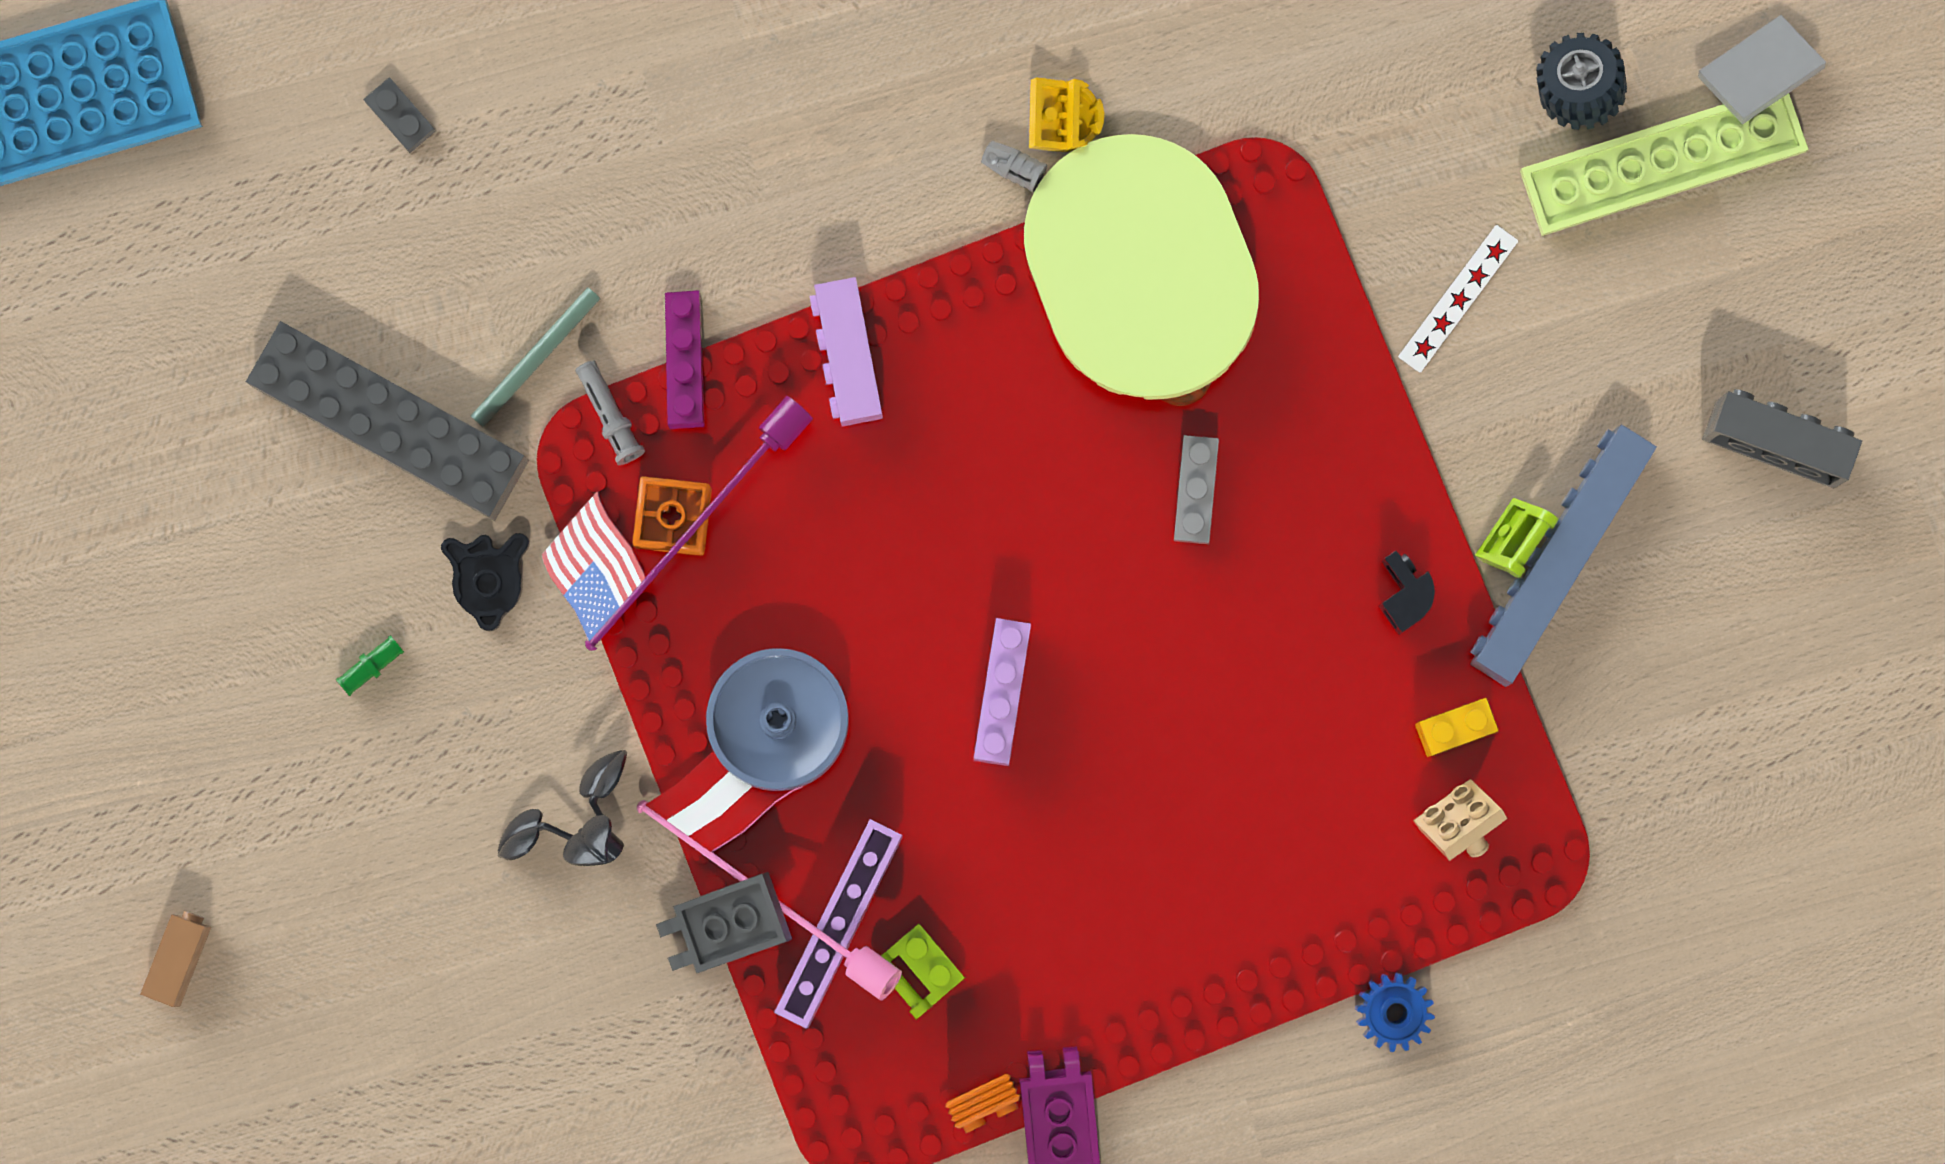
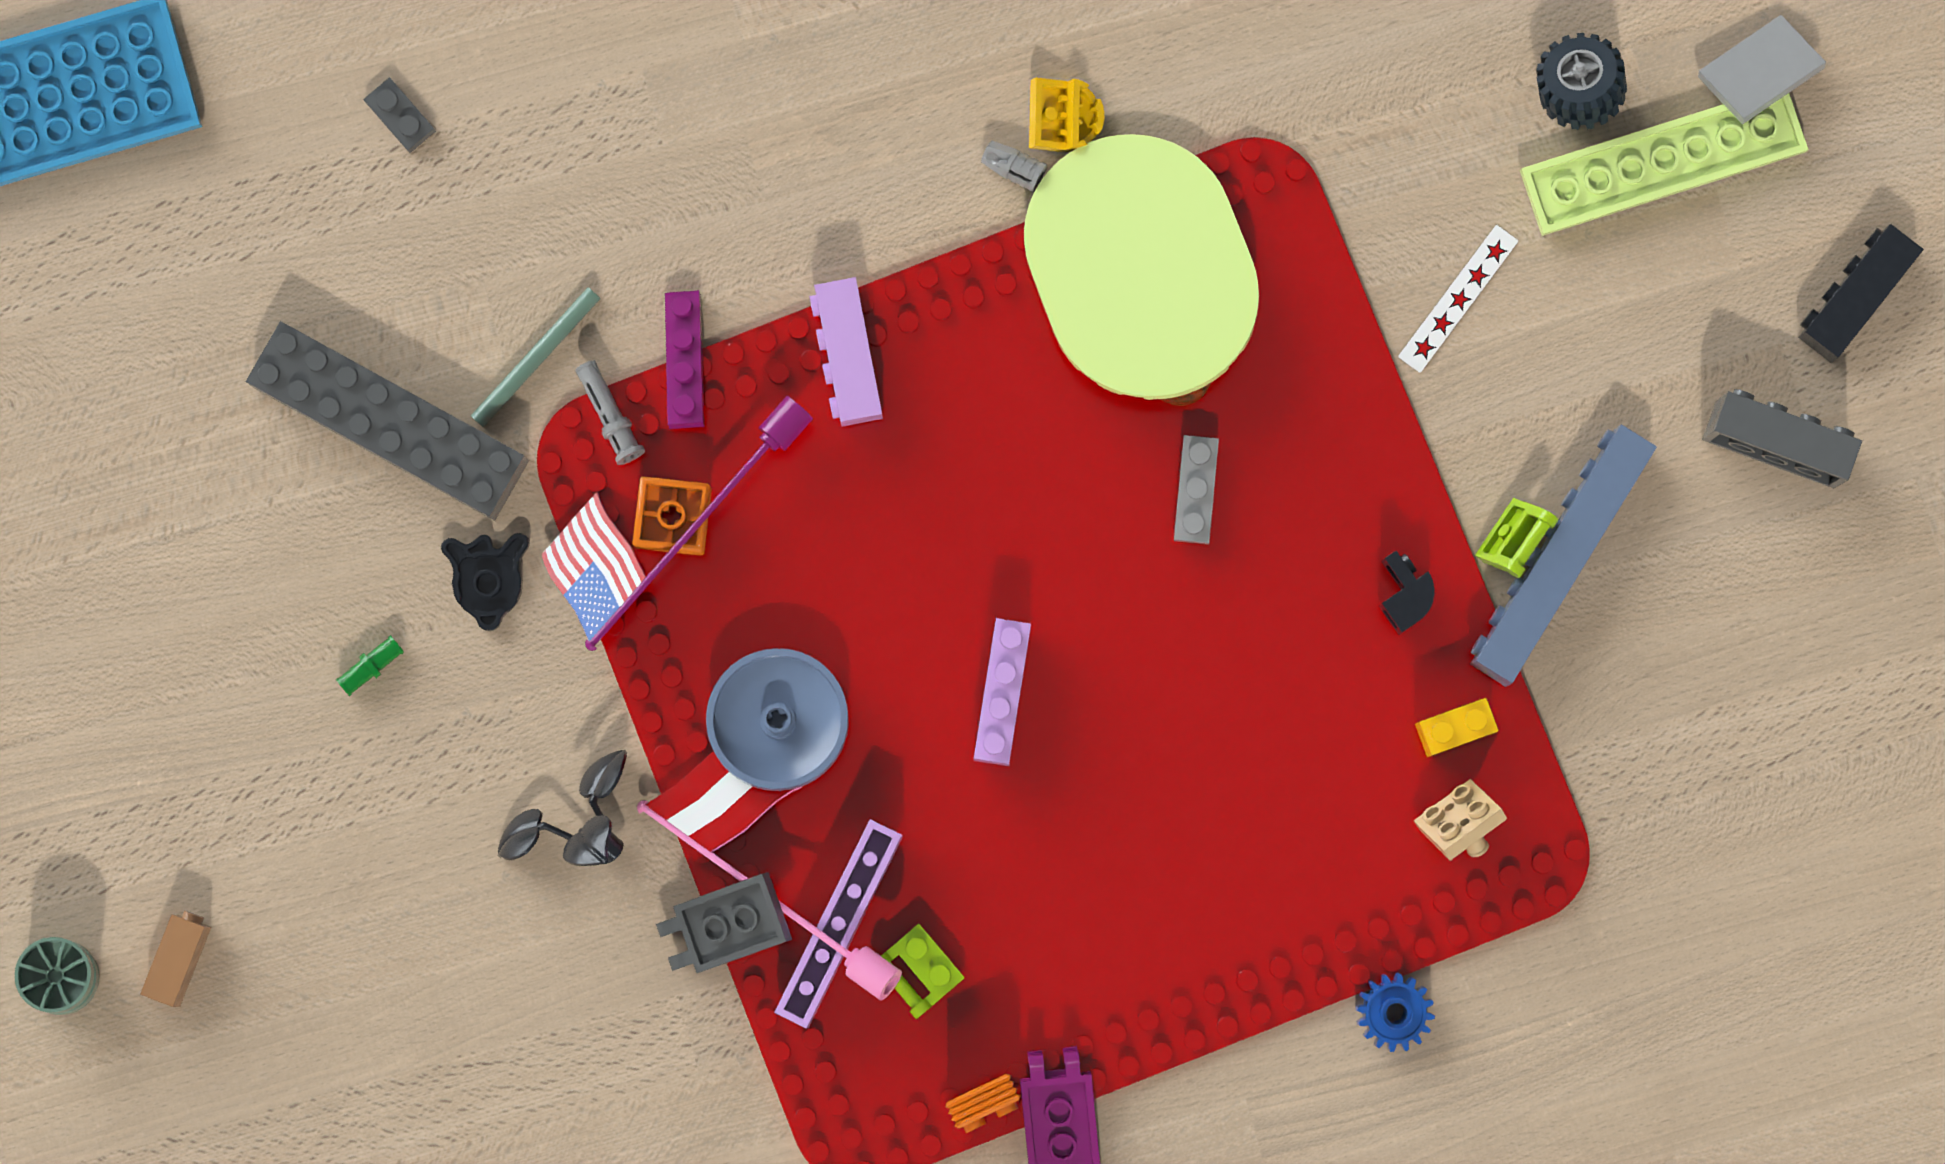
(56, 976): none -> sand green wheel
(1860, 293): none -> black brick

